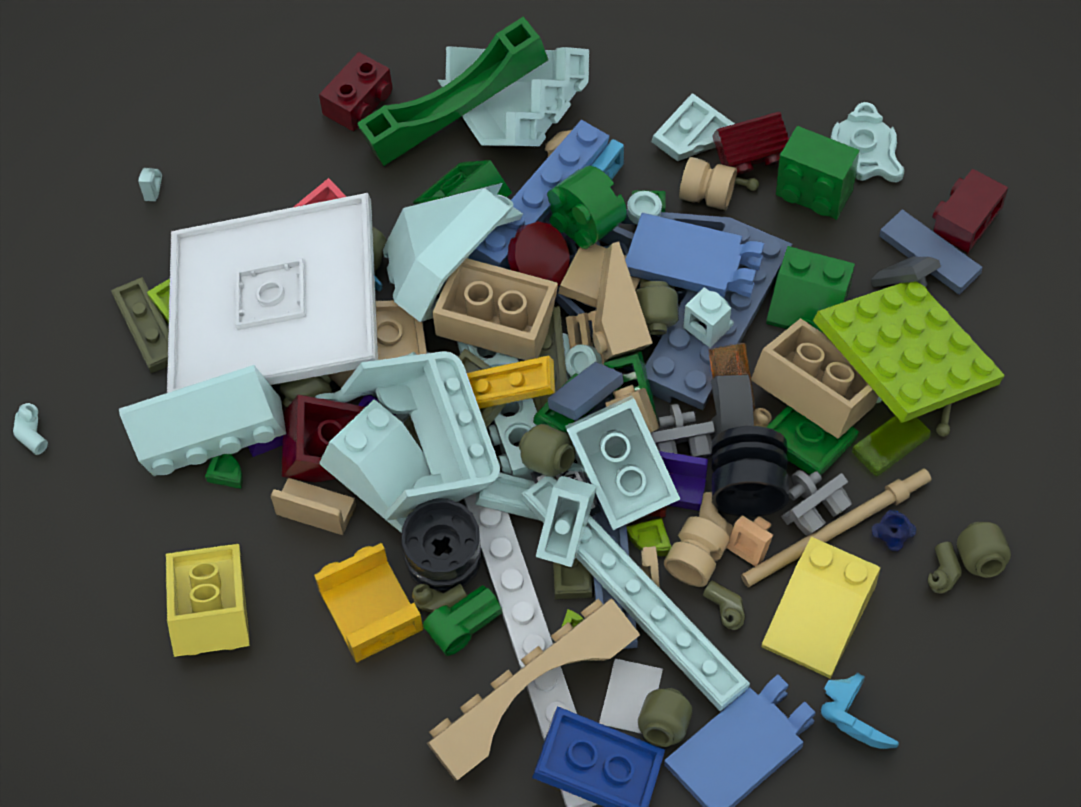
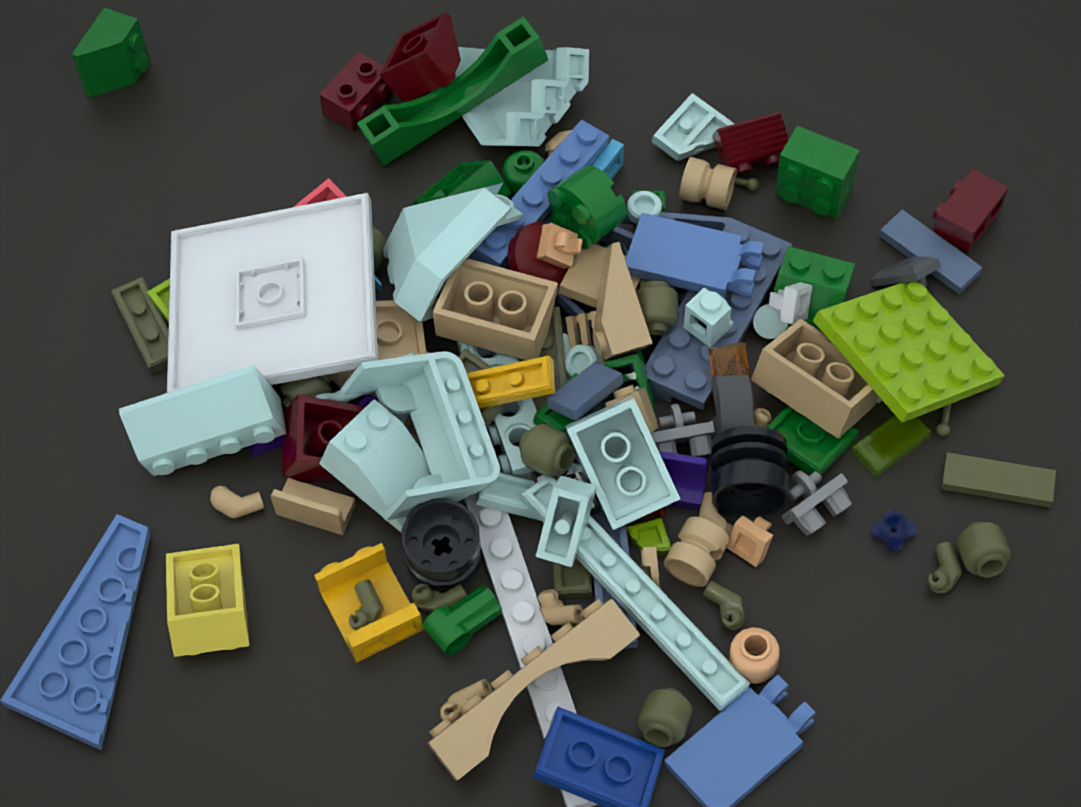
(26, 429): light aqua arm -> none
(78, 658): none -> medium blue wing
(111, 53): none -> green slope
(150, 183): light aqua tile -> none
(225, 471): green tile -> none
(234, 505): none -> tan arm
(370, 607): none -> olive arm
(423, 59): none -> dark red slope
(451, 708): none -> tan arm
(520, 168): none -> green head
(554, 610): none -> tan arm
(558, 245): none -> light nougat tile
(627, 692): white sticker -> none
(755, 654): none -> light nougat head
(768, 323): none -> light aqua tile
(792, 302): none -> white tile
(821, 607): light yellow slope -> none
(843, 693): medium azure hair -> none
(875, 141): light aqua tile -> none
(894, 493): tan bar -> none
(998, 480): none -> olive tile

